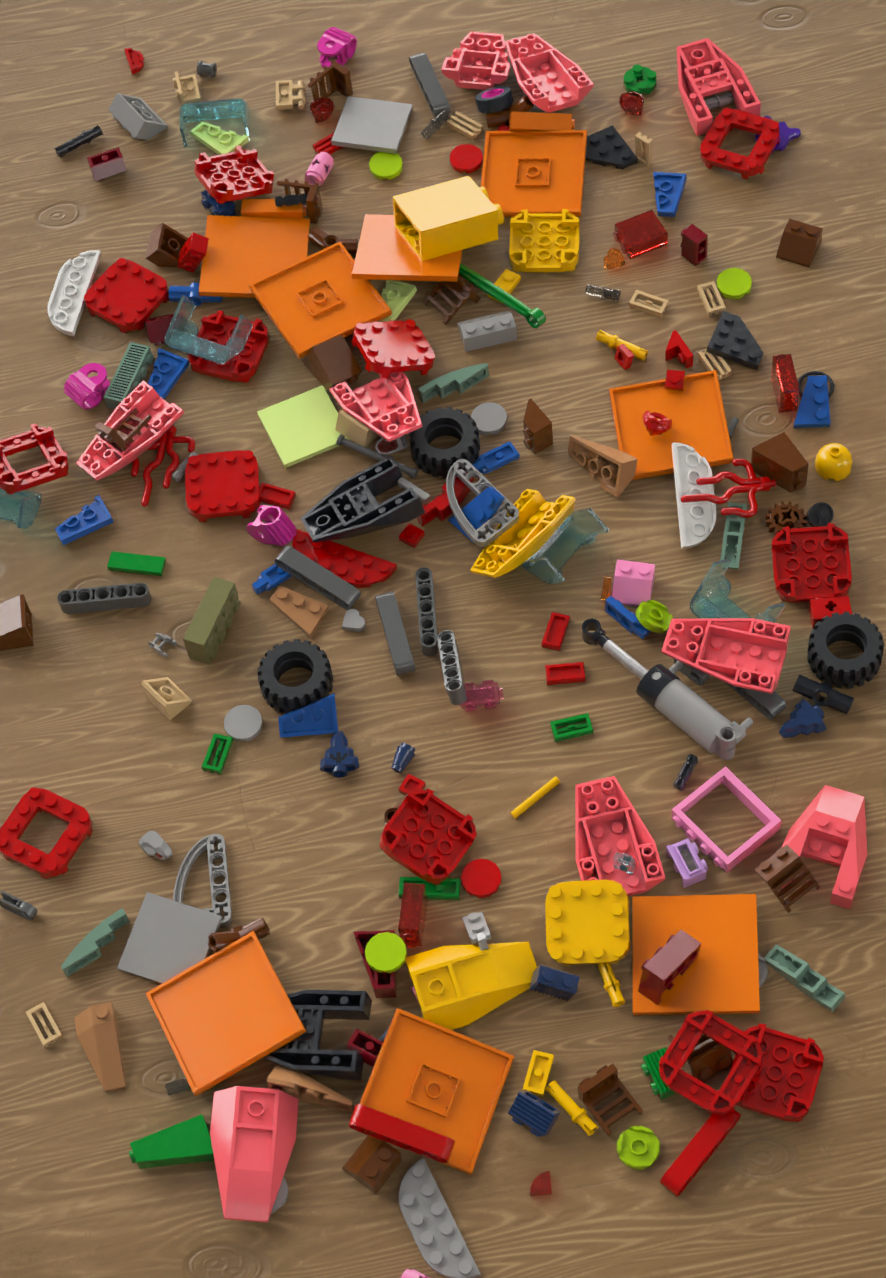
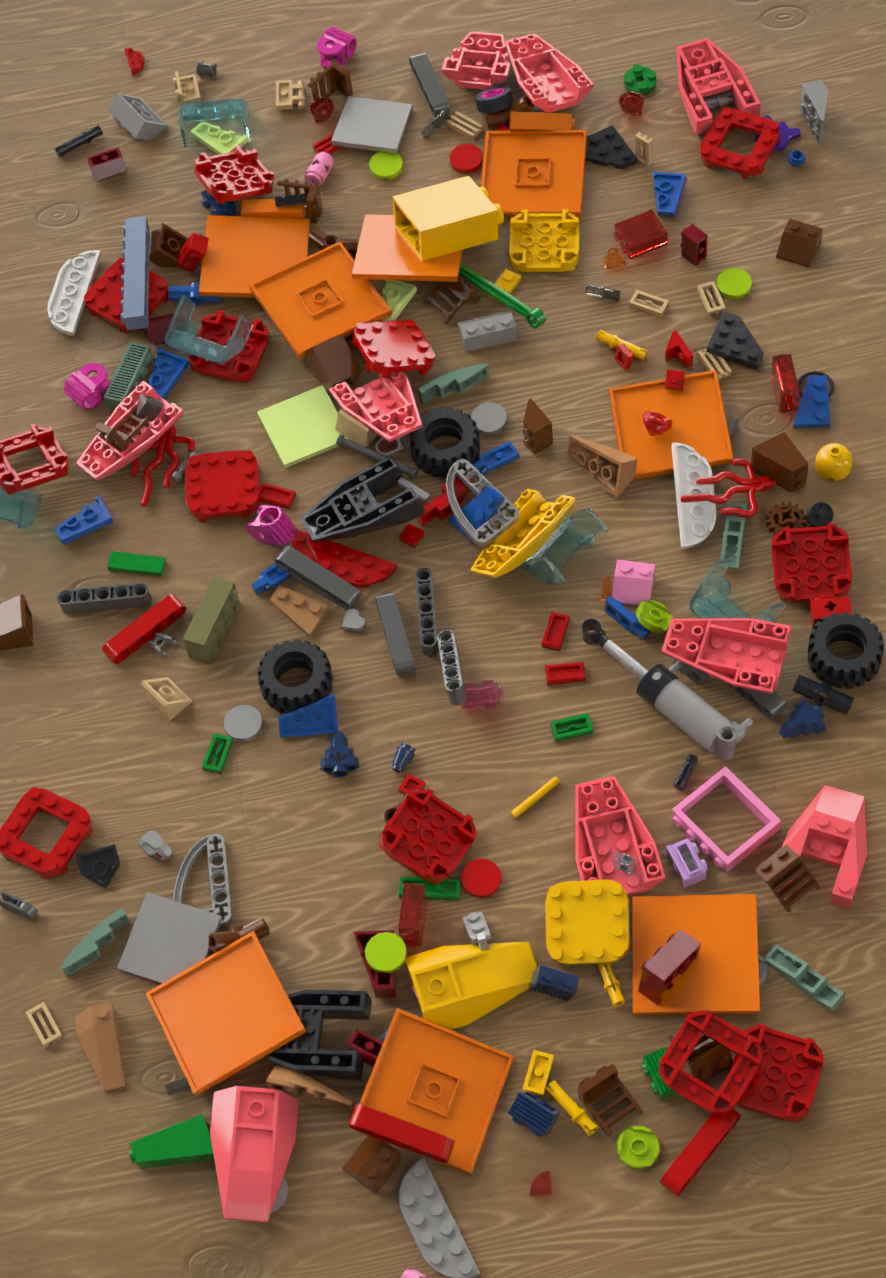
(99, 865): none -> black plate
(135, 273): none -> sand blue brick
(144, 629): none -> red beam
(148, 405): none -> dark grey slope
(796, 158): none -> blue plate
(814, 106): none -> light grey slope

